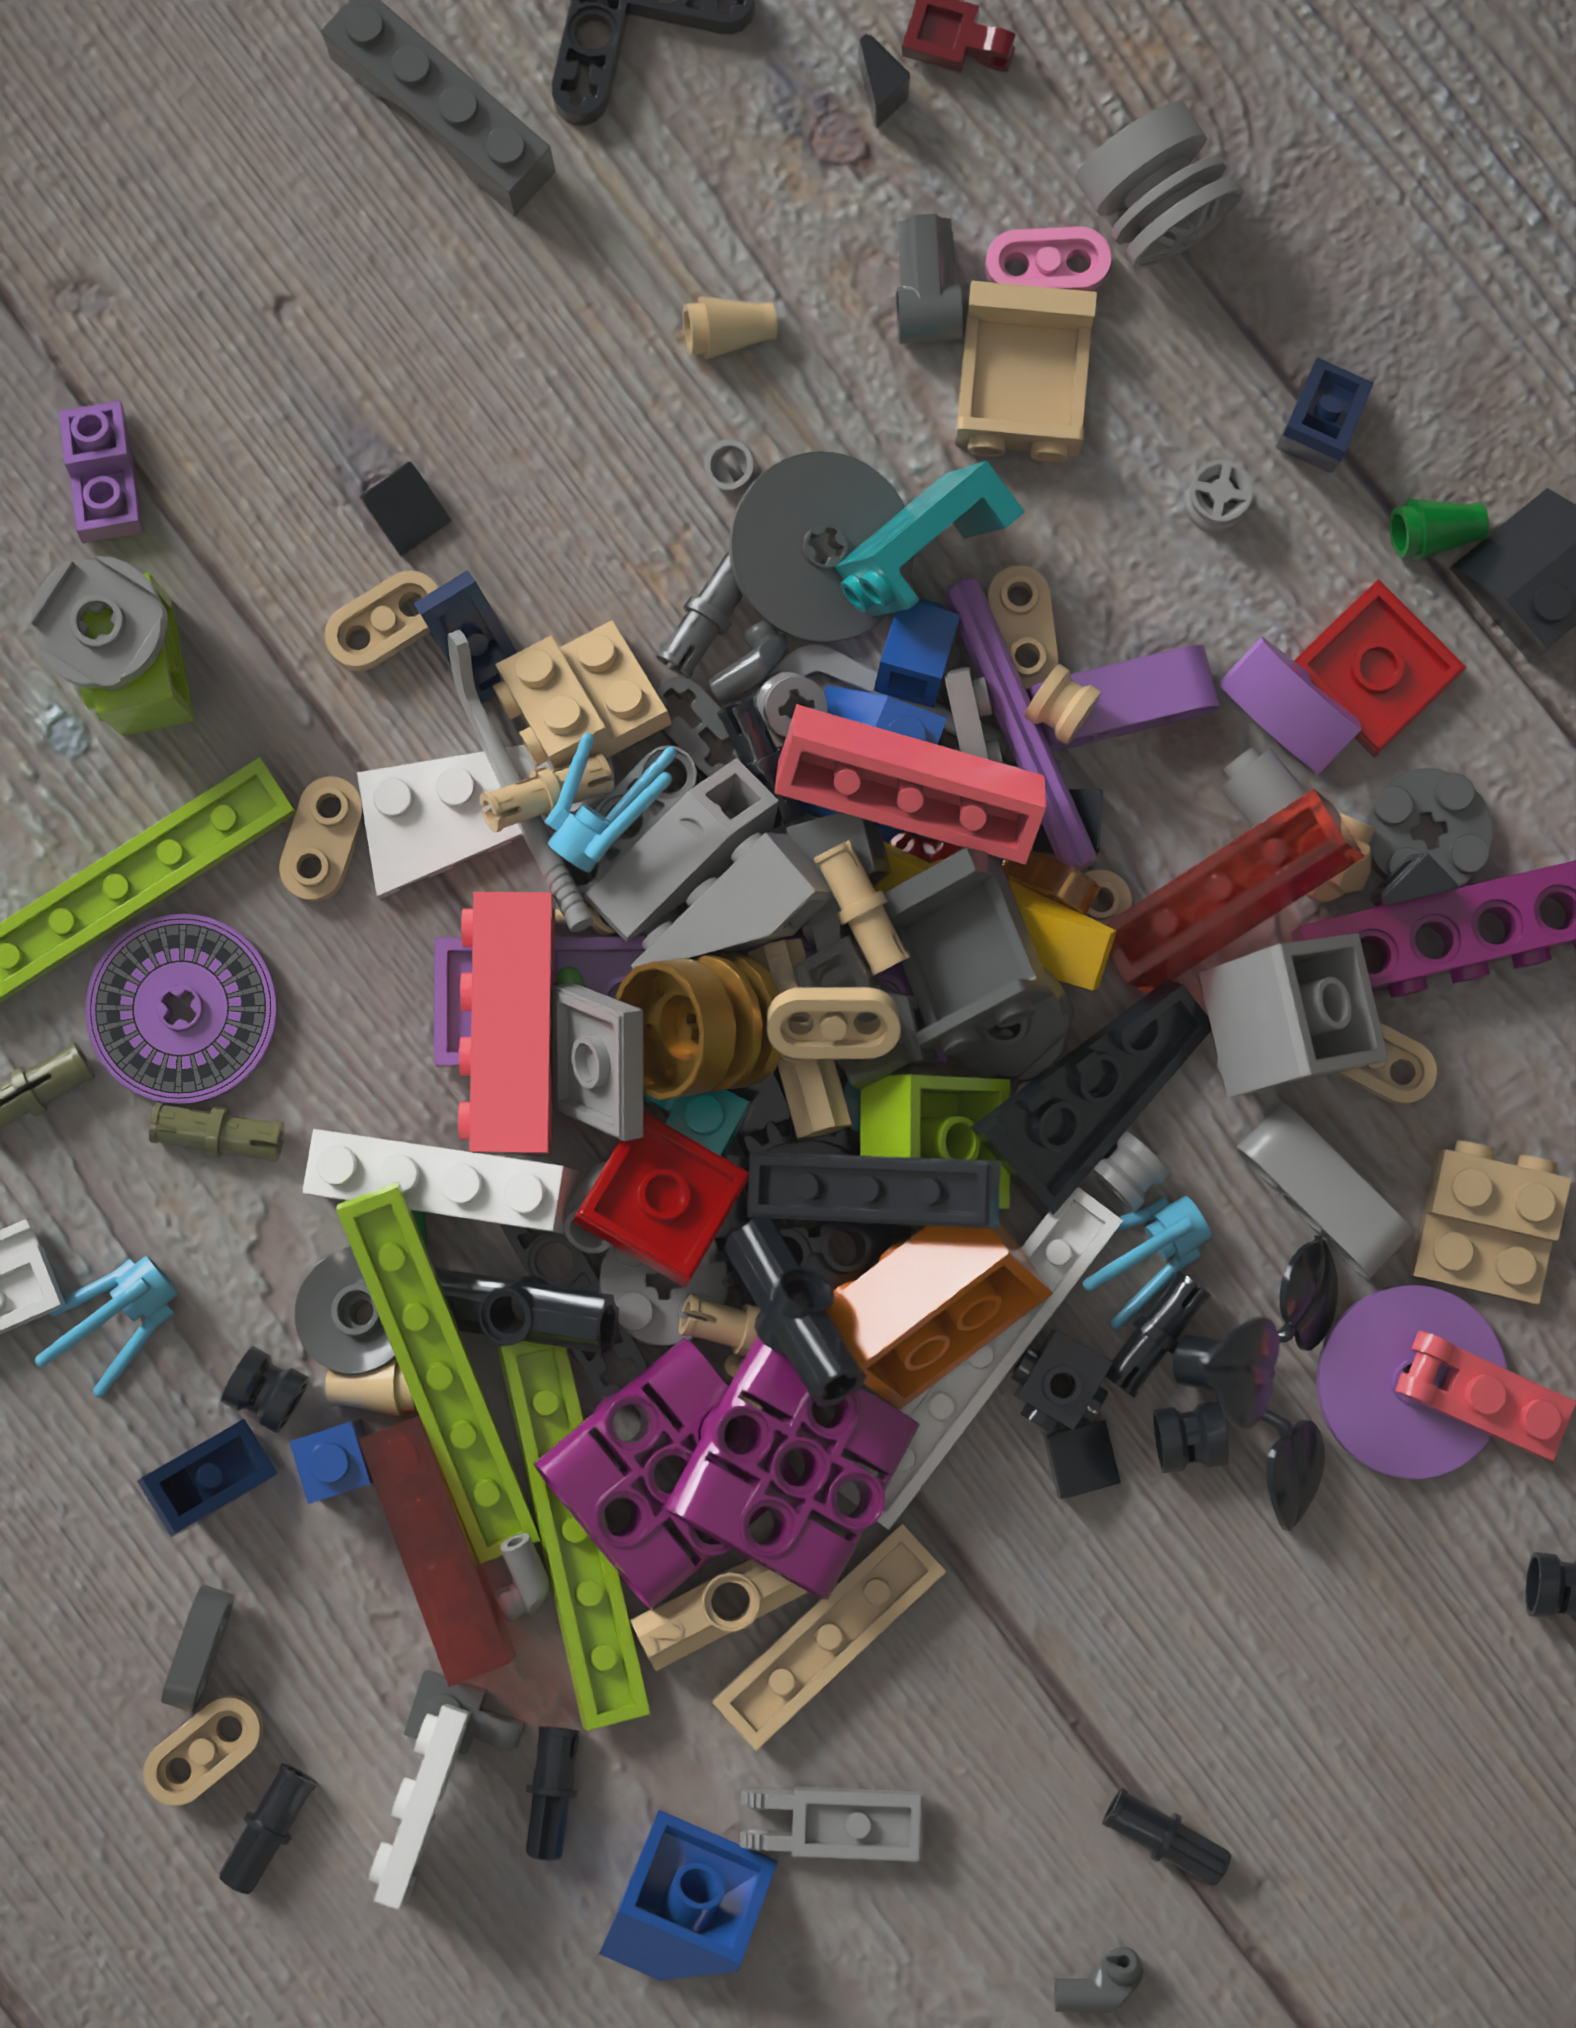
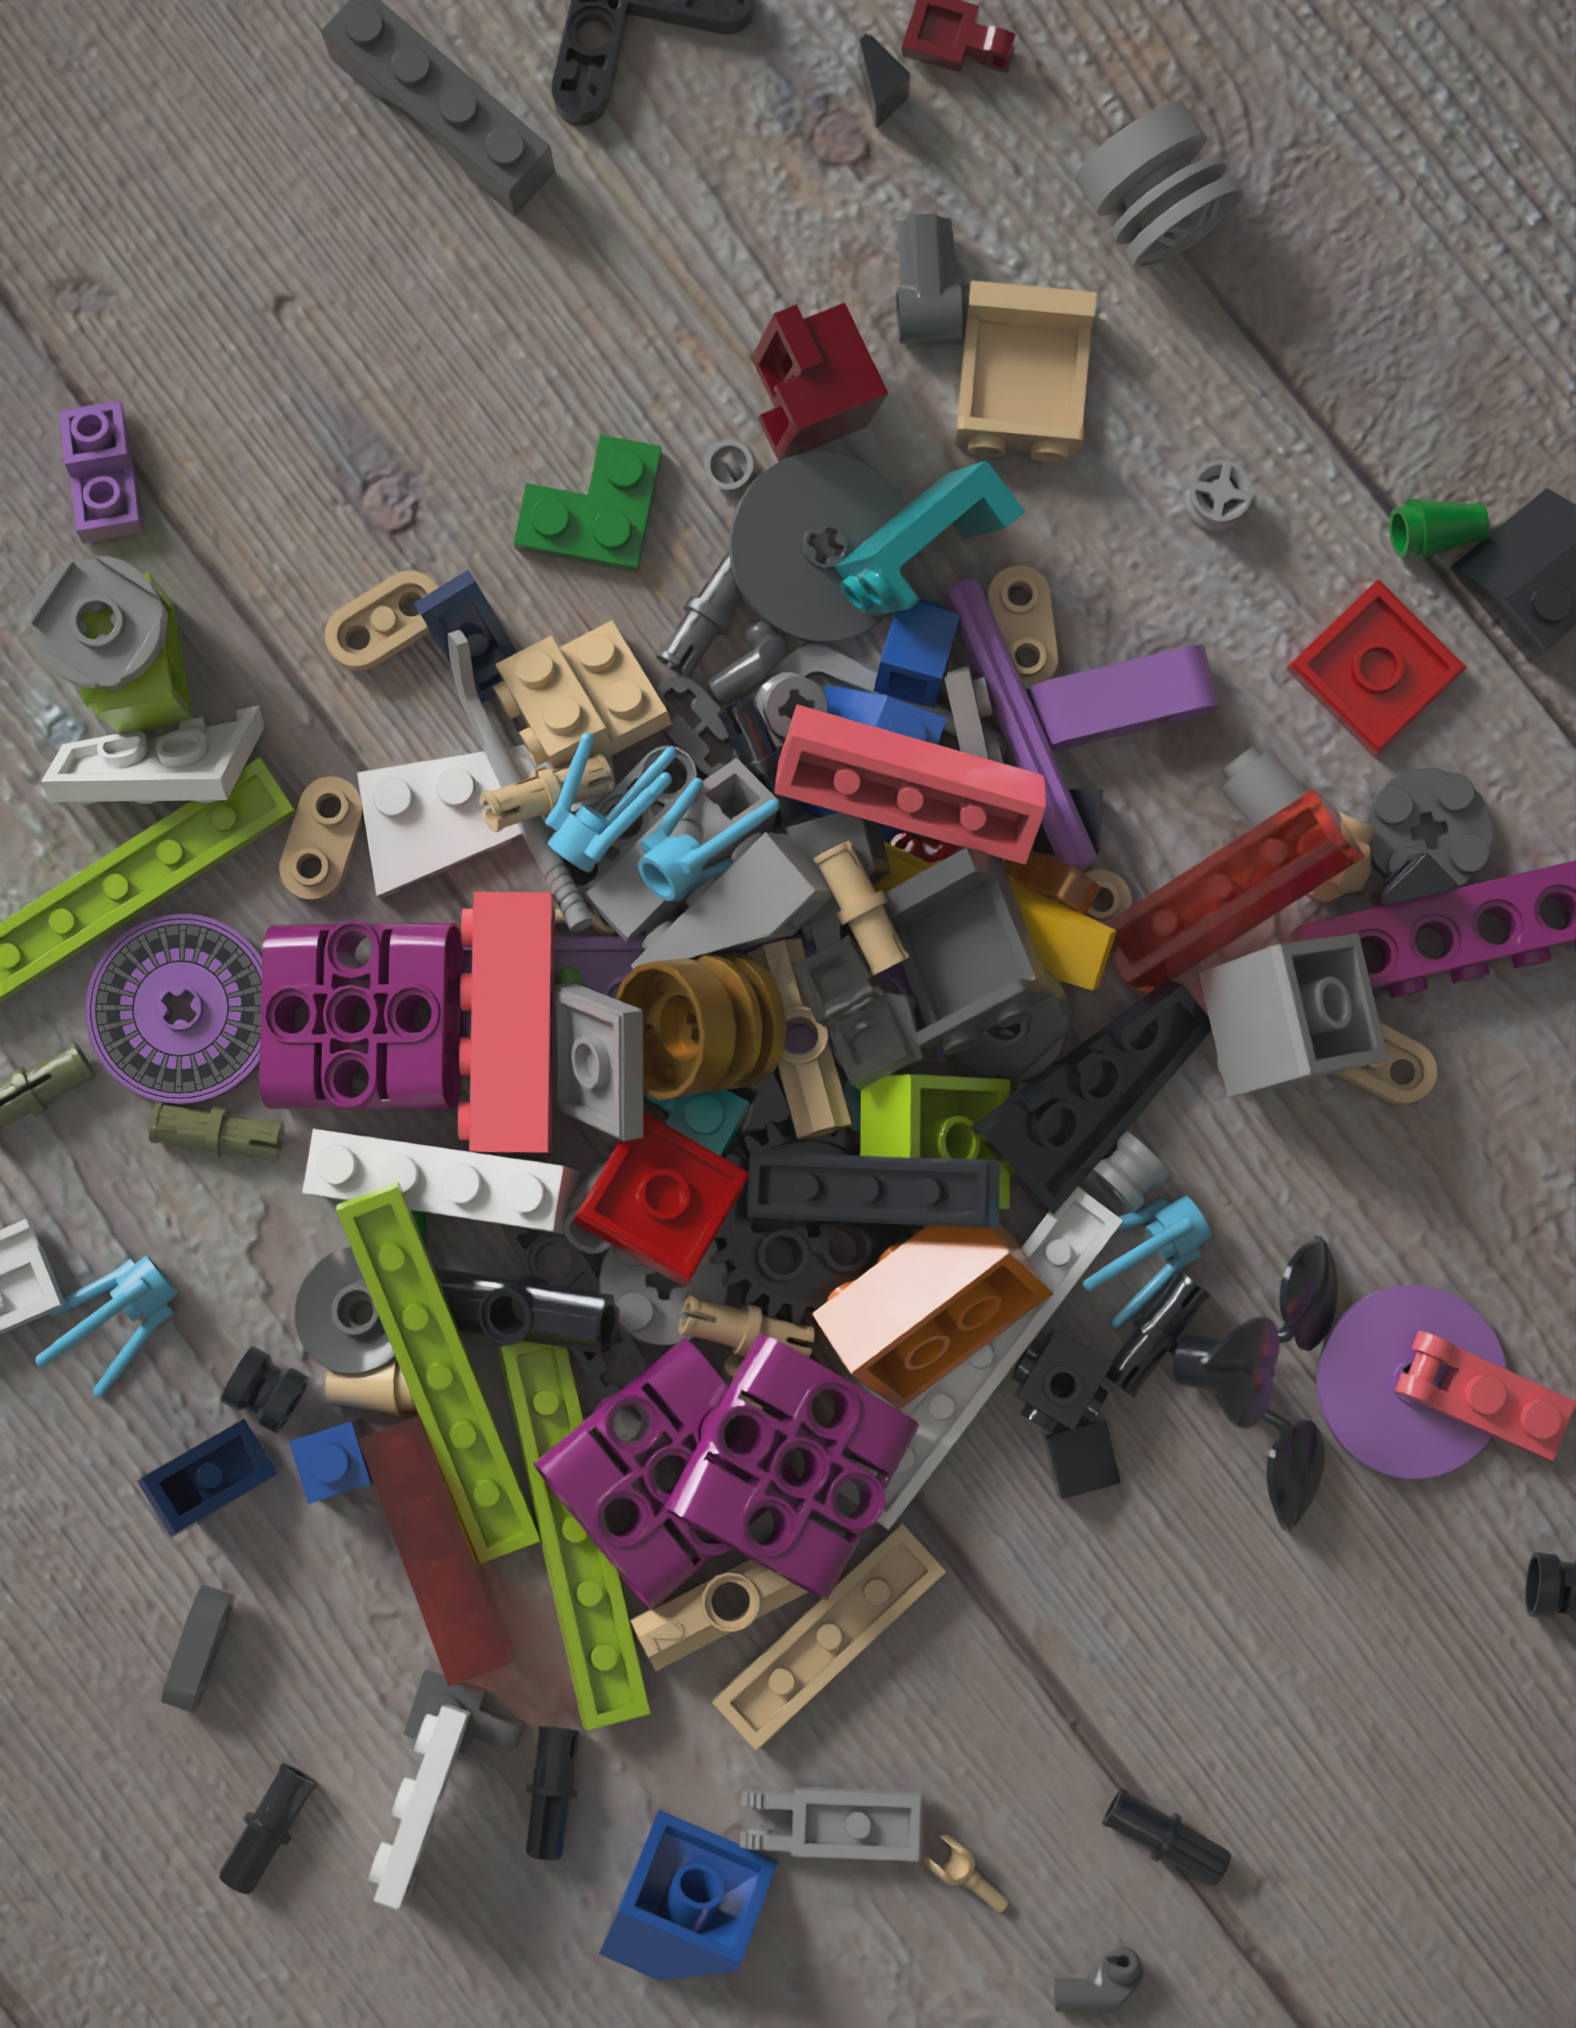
(180, 766): none -> white wing
(205, 1750): tan plate -> none
(319, 1062): none -> magenta connector
(405, 508): black slope -> none
(528, 1578): light grey arm -> none
(597, 527): none -> green plate
(676, 864): none -> medium azure plant
(726, 325): tan cone -> none
(794, 1312): black piece -> none
(816, 379): none -> dark red plate
(833, 1027): tan plate -> none
(961, 1870): none -> tan hand
(1046, 257): bright pink plate -> none
(1062, 704): tan wheel -> none
(1190, 1437): black wheel -> none
(1289, 705): medium lavender slope -> none
(1325, 416): dark blue slope -> none
(1325, 1190): light grey beam -> none
(1490, 1222): tan plate -> none

